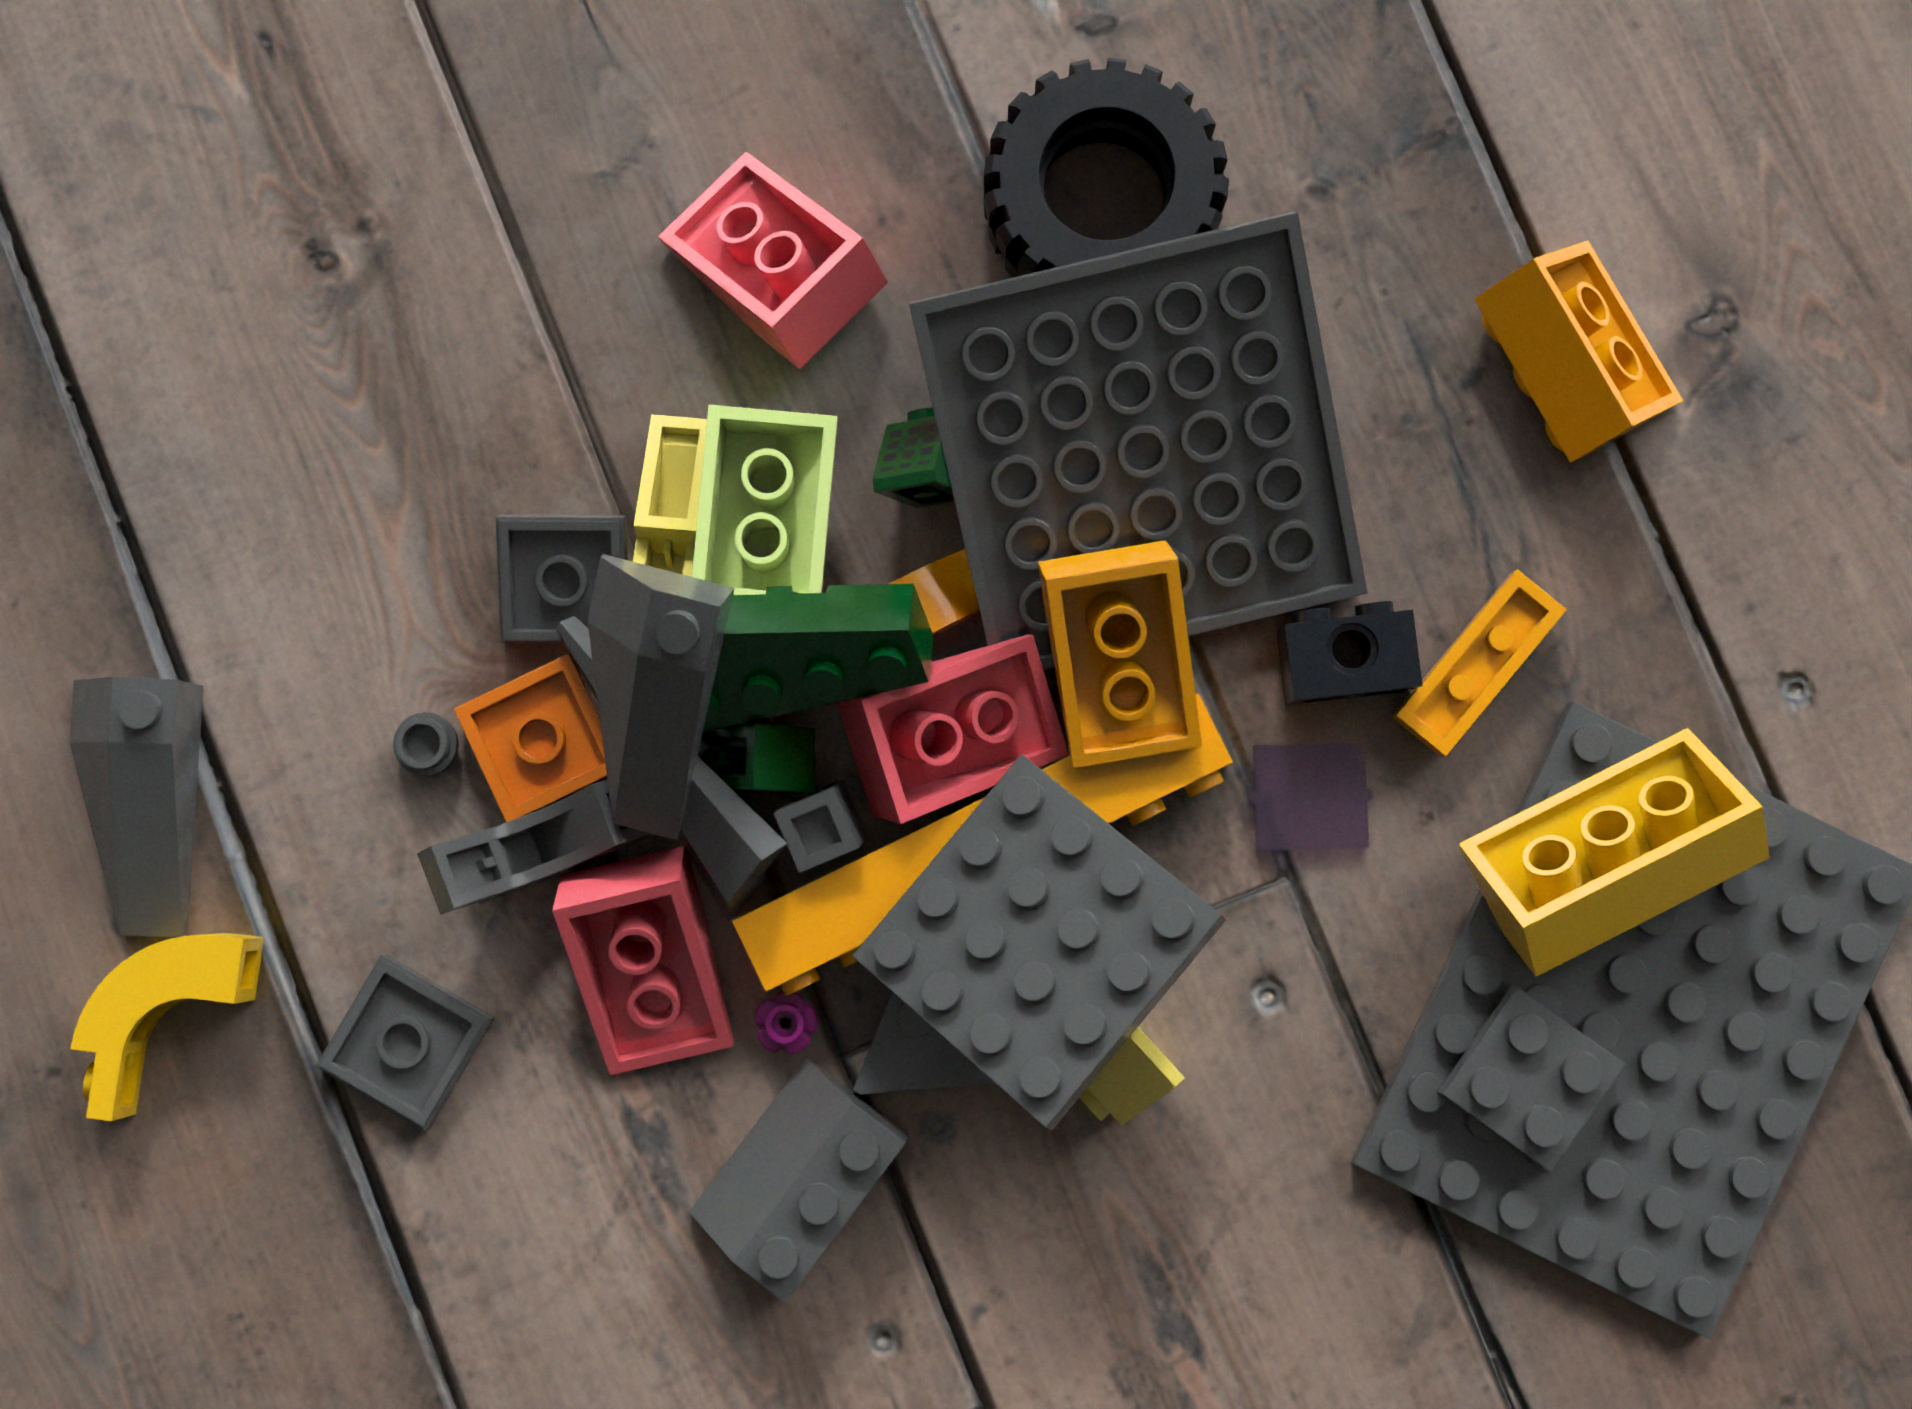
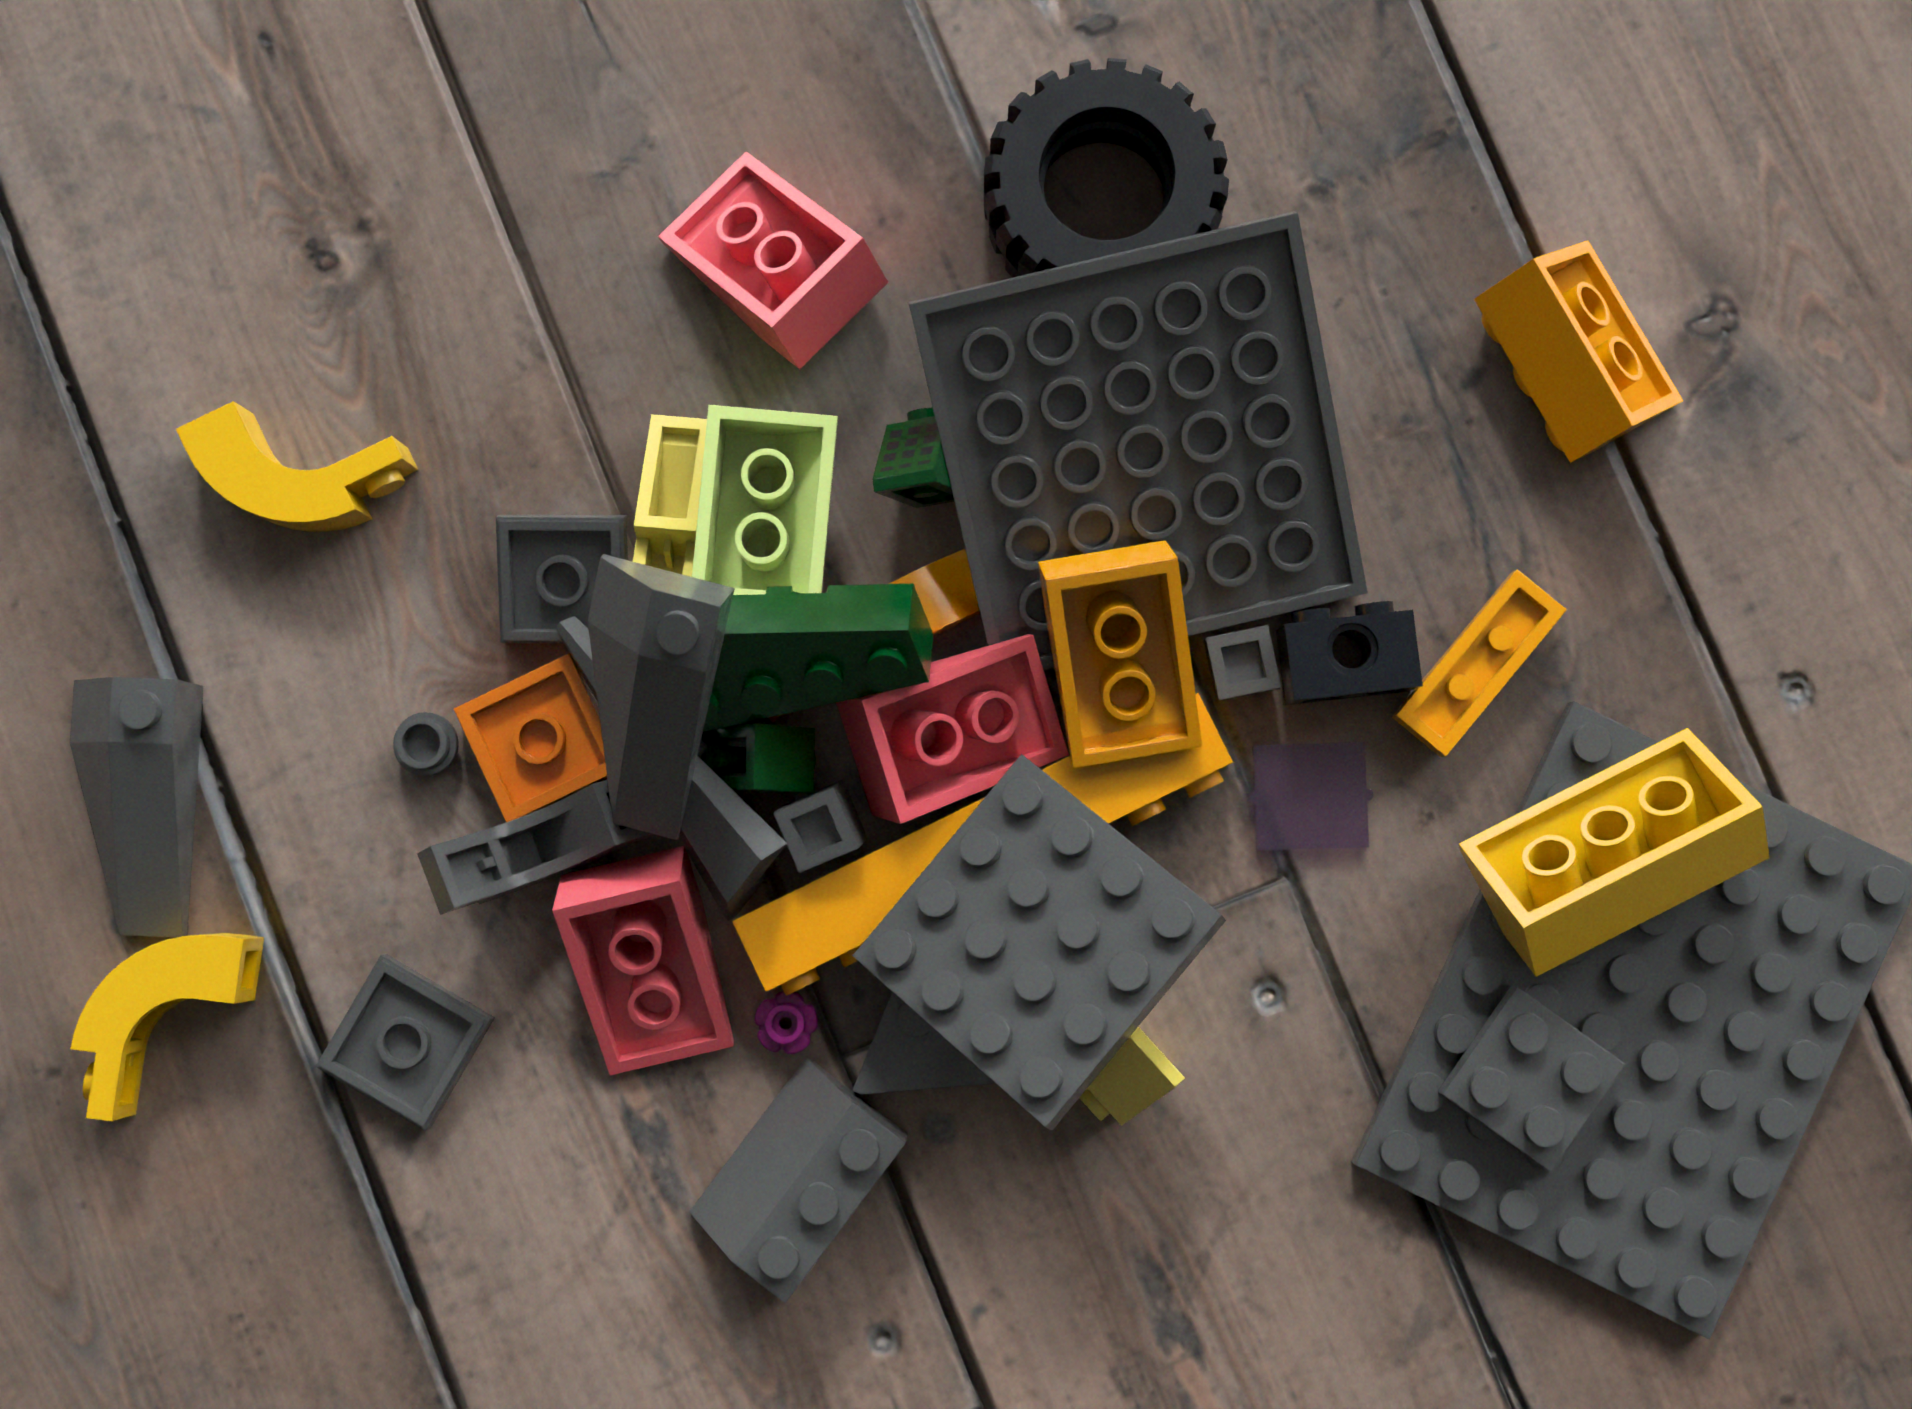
(240, 466): none -> yellow arch
(1242, 663): none -> dark grey plate

